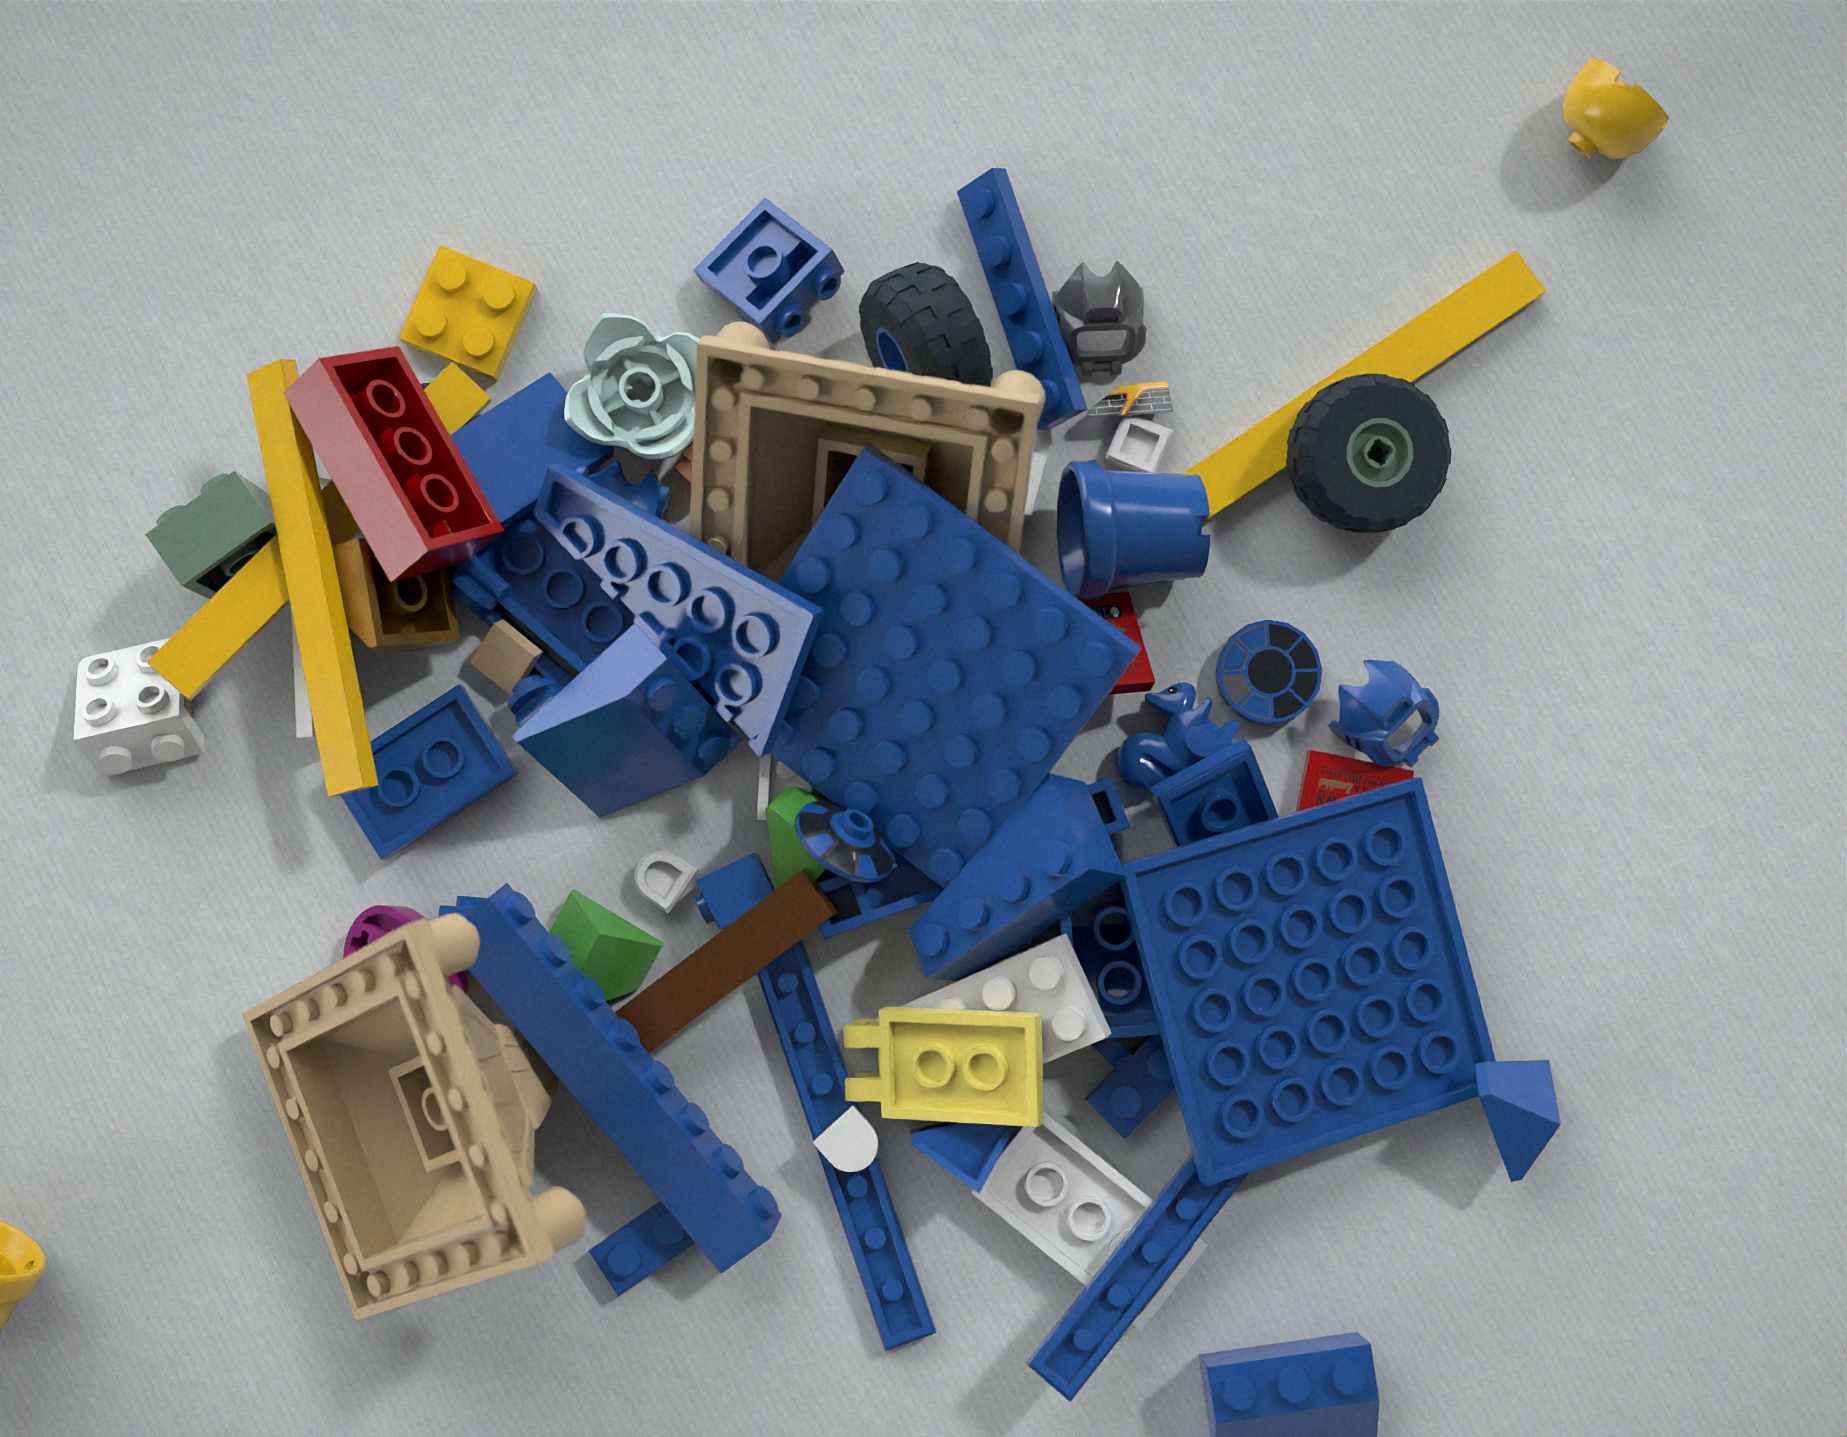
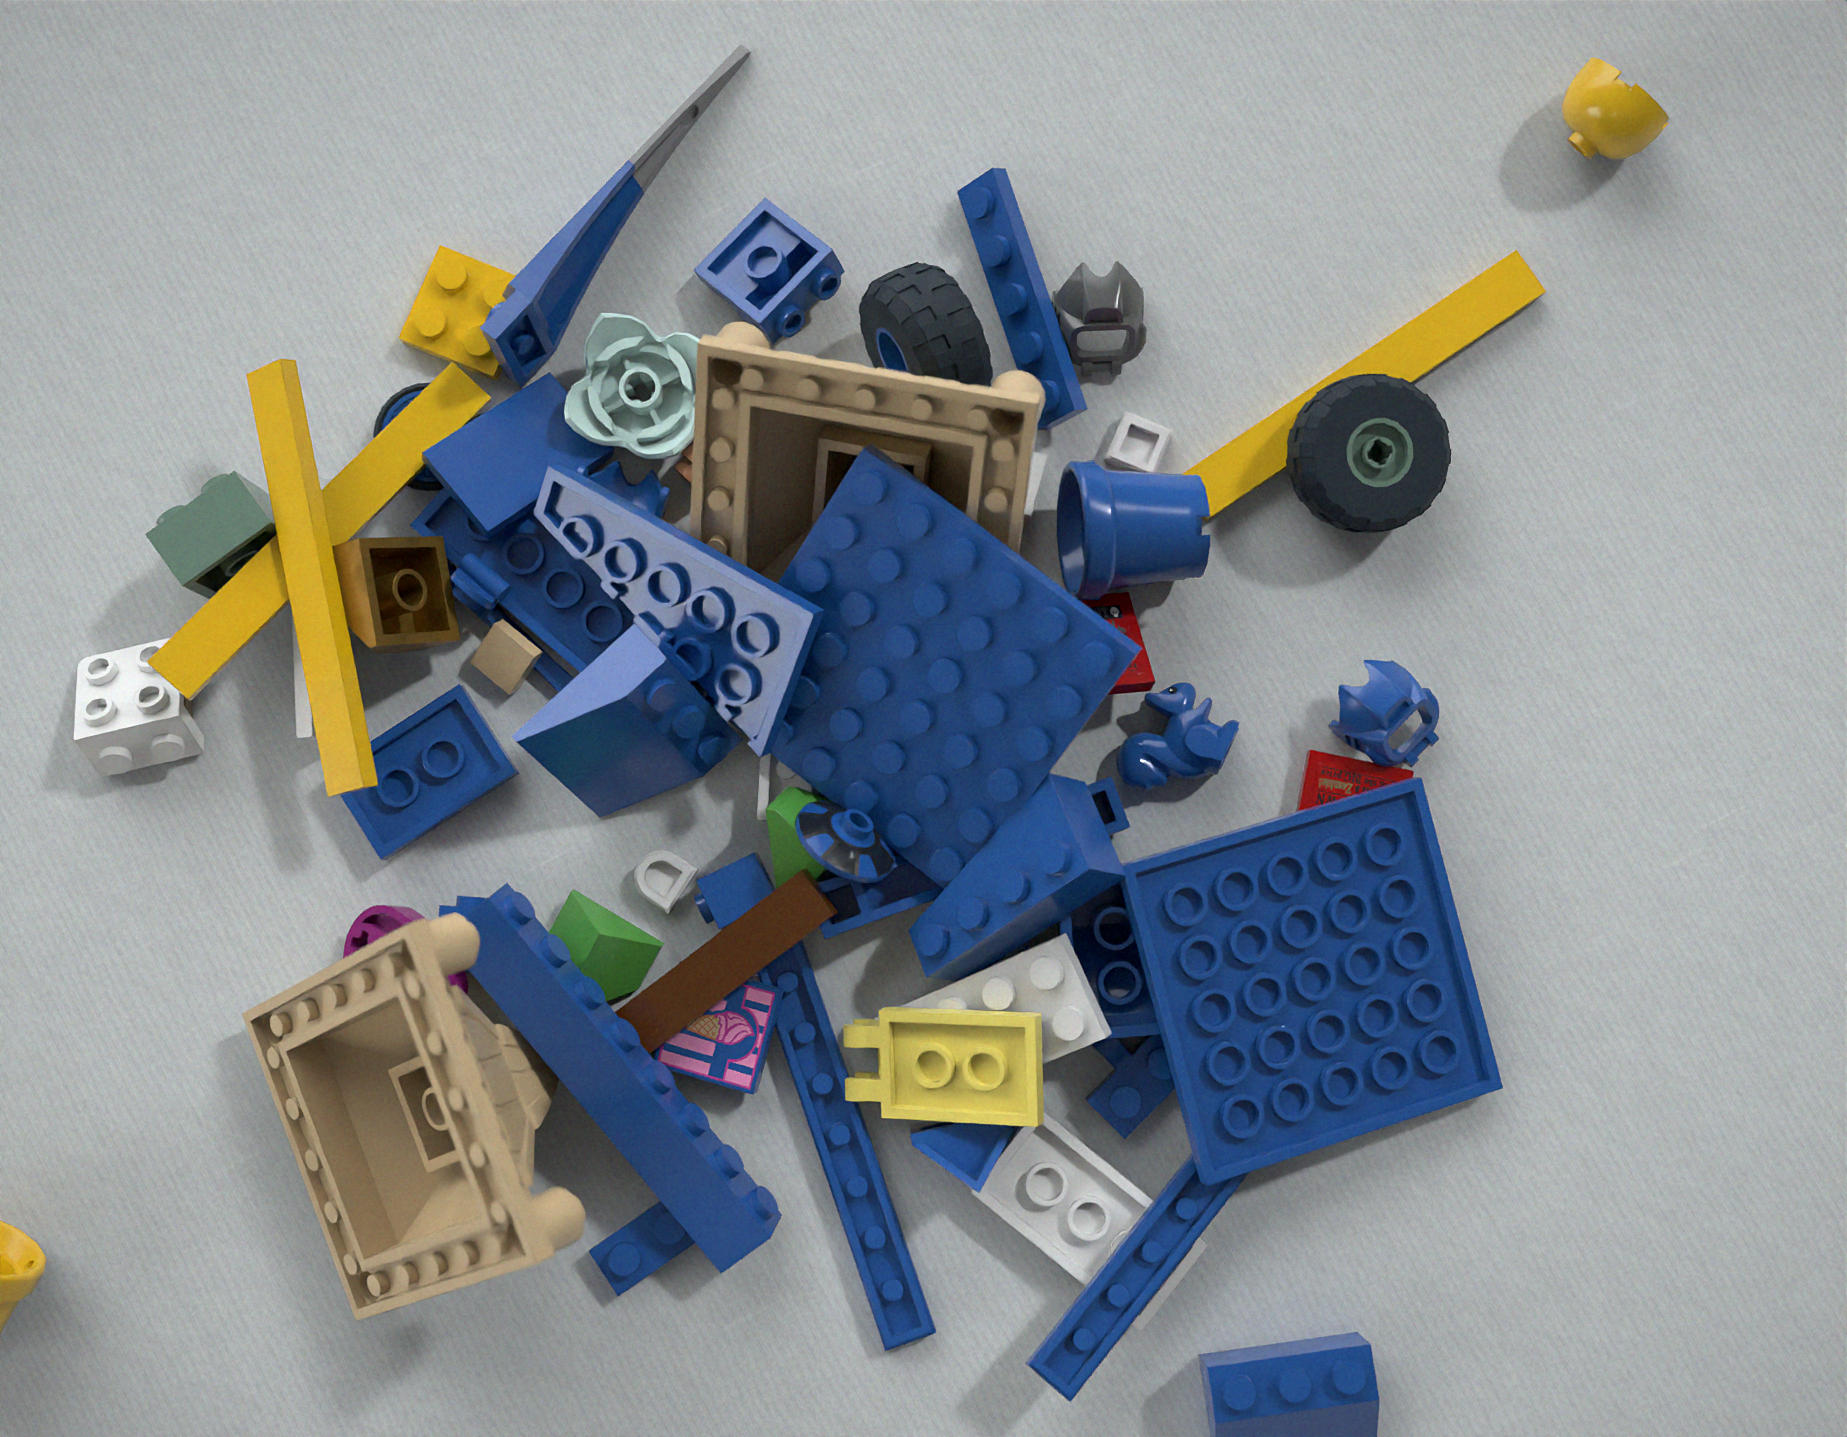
(393, 461): red brick -> none
(531, 696): blue plate -> none
(551, 286): none -> blue plate
(728, 1040): none -> tile
(849, 1141): white tile -> none
(1134, 400): sticker -> none
(1214, 796): blue tile -> none
(1268, 672): tile -> none
(1519, 1109): blue slope -> none

